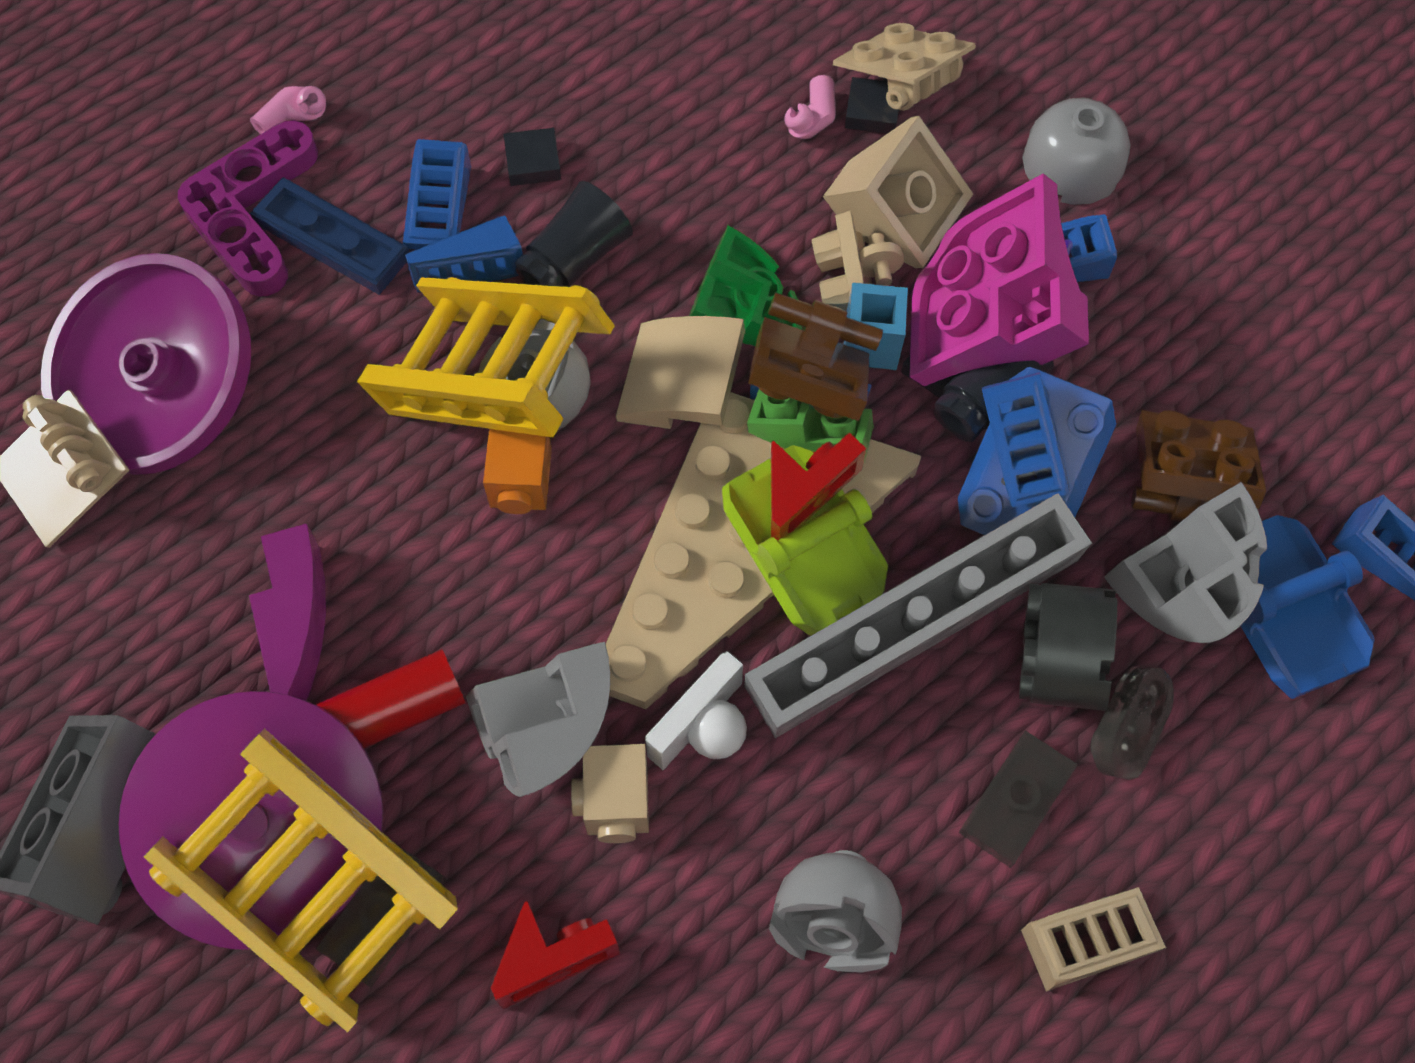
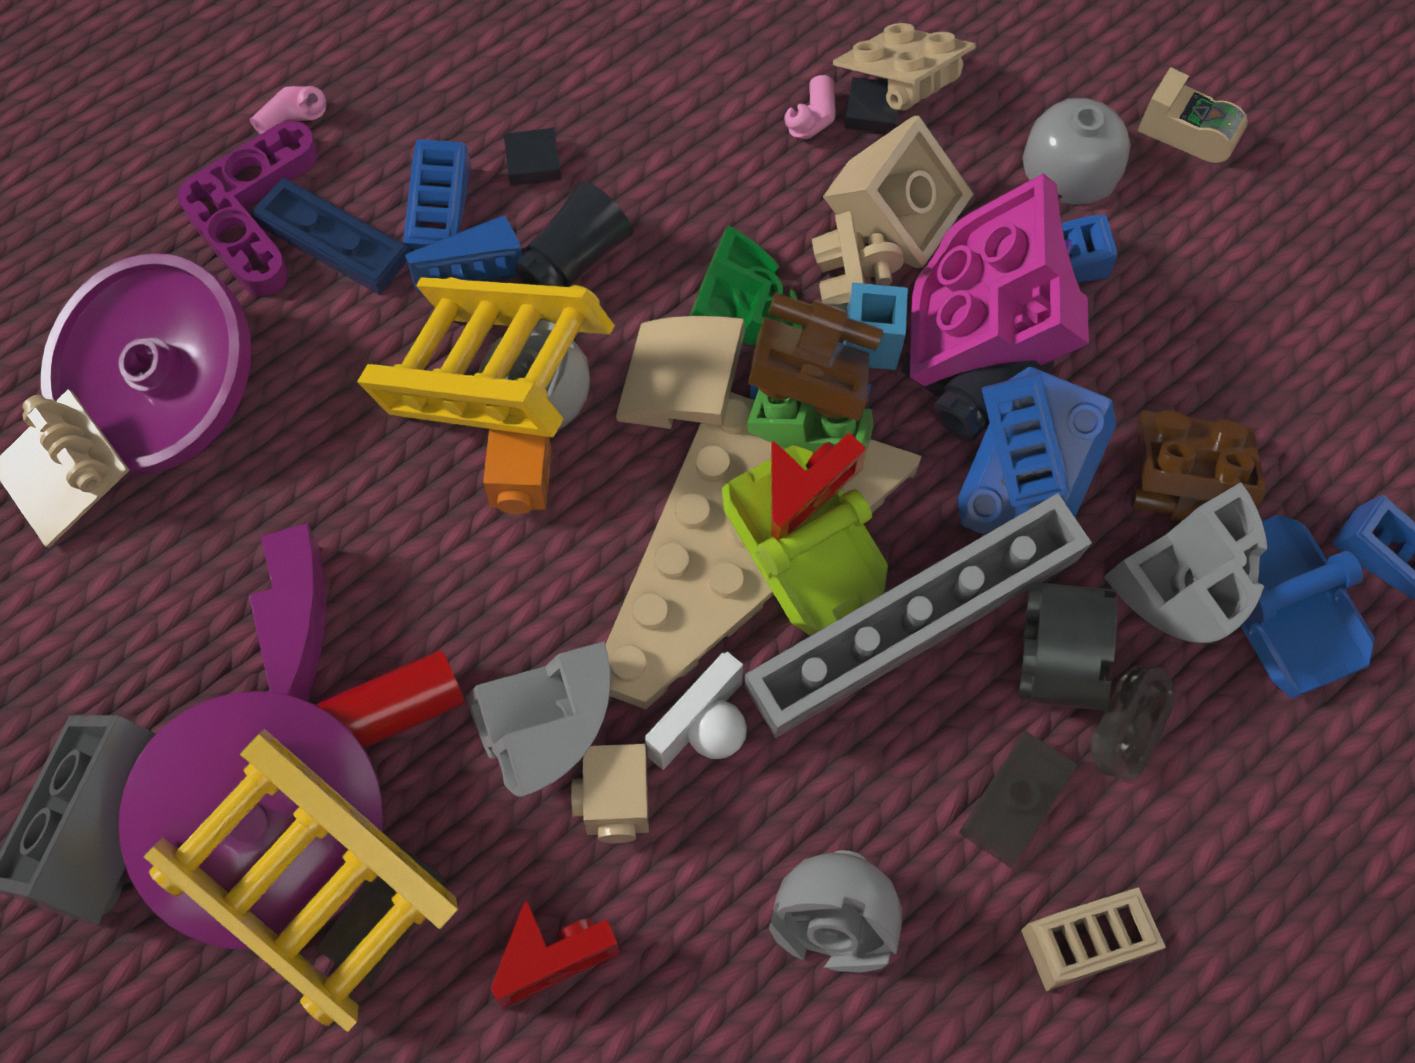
(1193, 120): none -> tan leg

